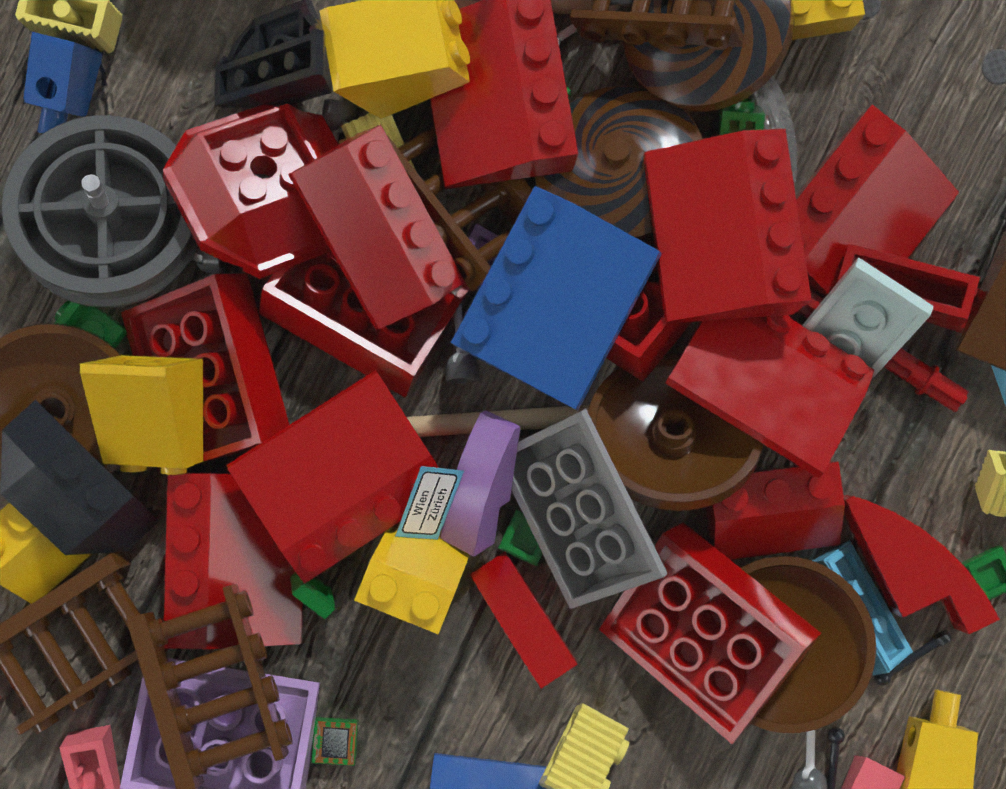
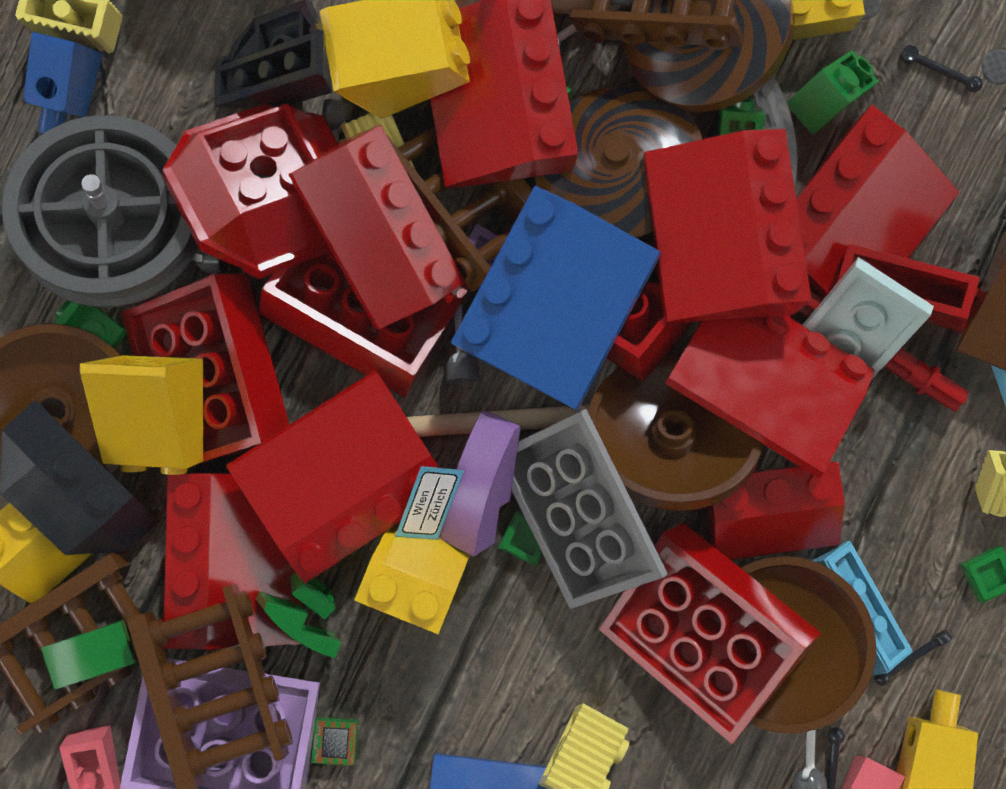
(89, 654): none -> green slope
(291, 619): none -> green slope
(523, 619): red slope -> none
(832, 91): none -> green slope
(911, 54): none -> black hinge
(915, 567): red slope -> none

